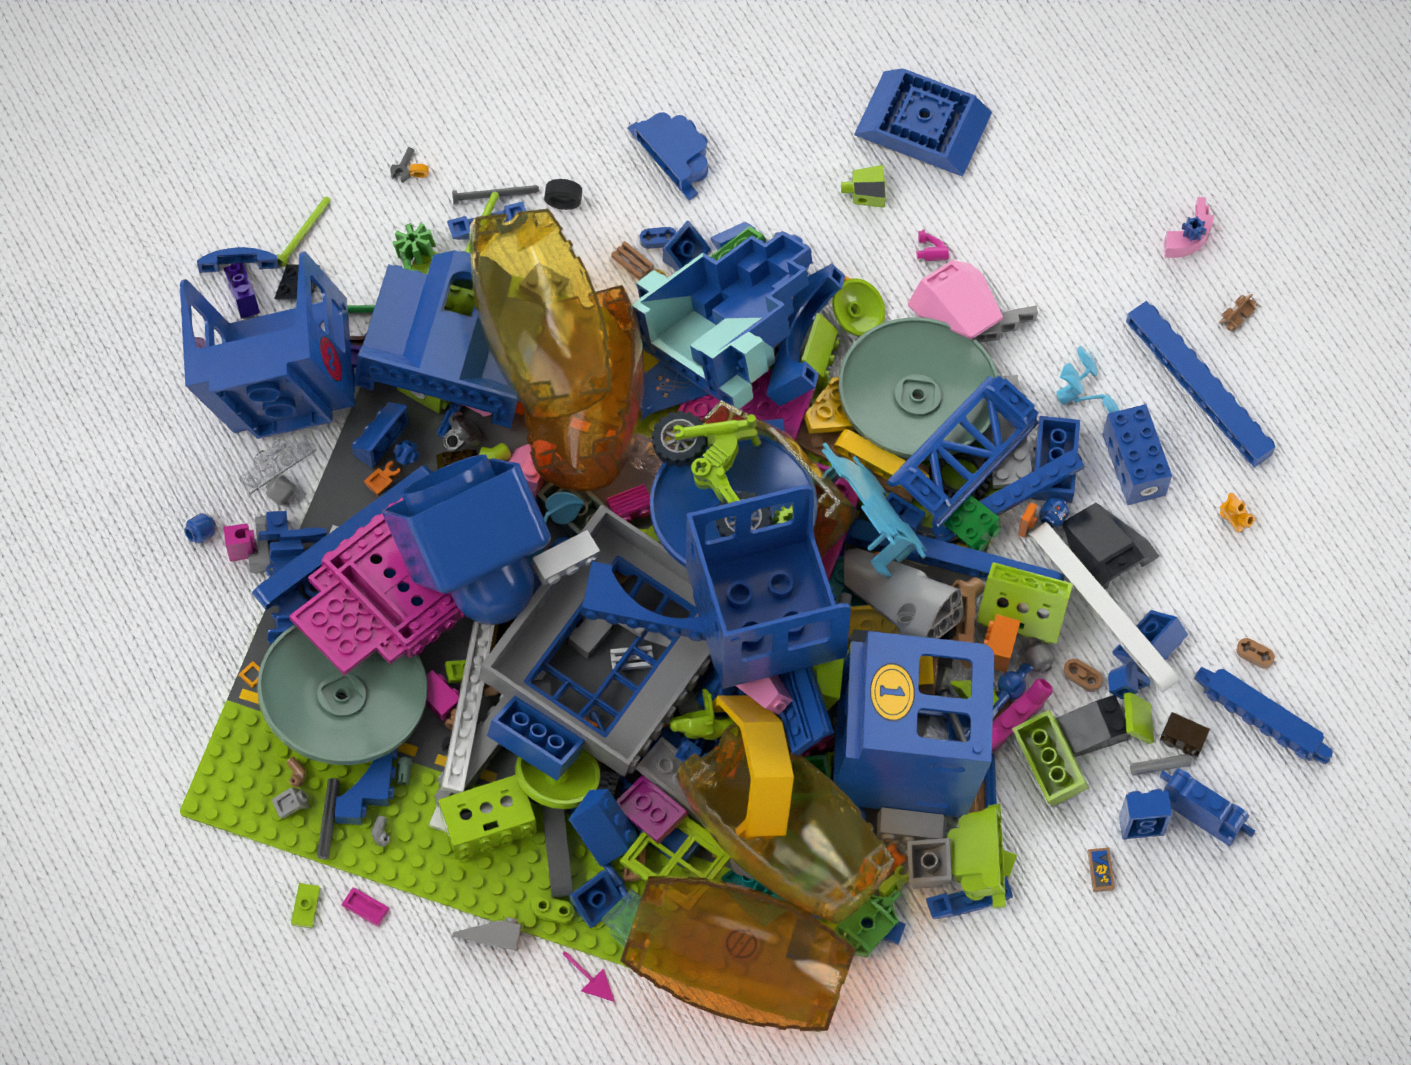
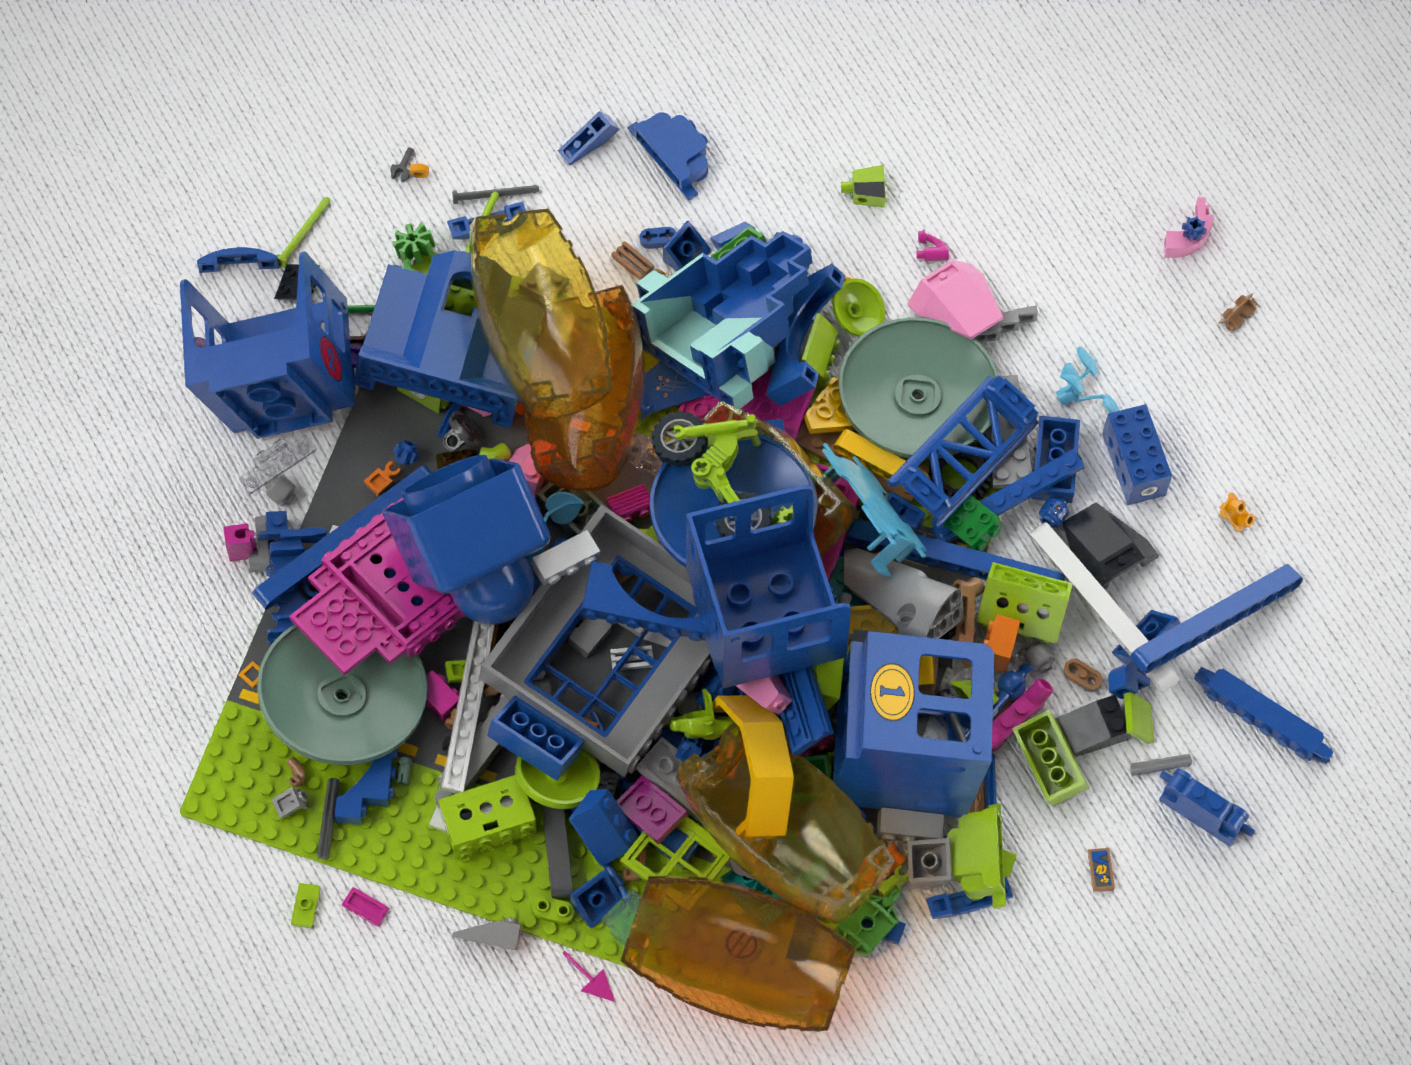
(200, 528): blue head -> none
(241, 290): dark purple slope -> none
(378, 832): light grey arm -> none
(381, 434): blue slope -> none
(563, 194): black tyre -> none
(589, 137): none -> blue slope
(943, 139): blue slope -> none
(1028, 520): orange plate -> none
(1145, 814): blue brick -> none
(1184, 734): dark brown brick -> none
(1200, 384): blue brick -> none
(1216, 618): none -> beam
(1255, 653): medium nougat beam -> none

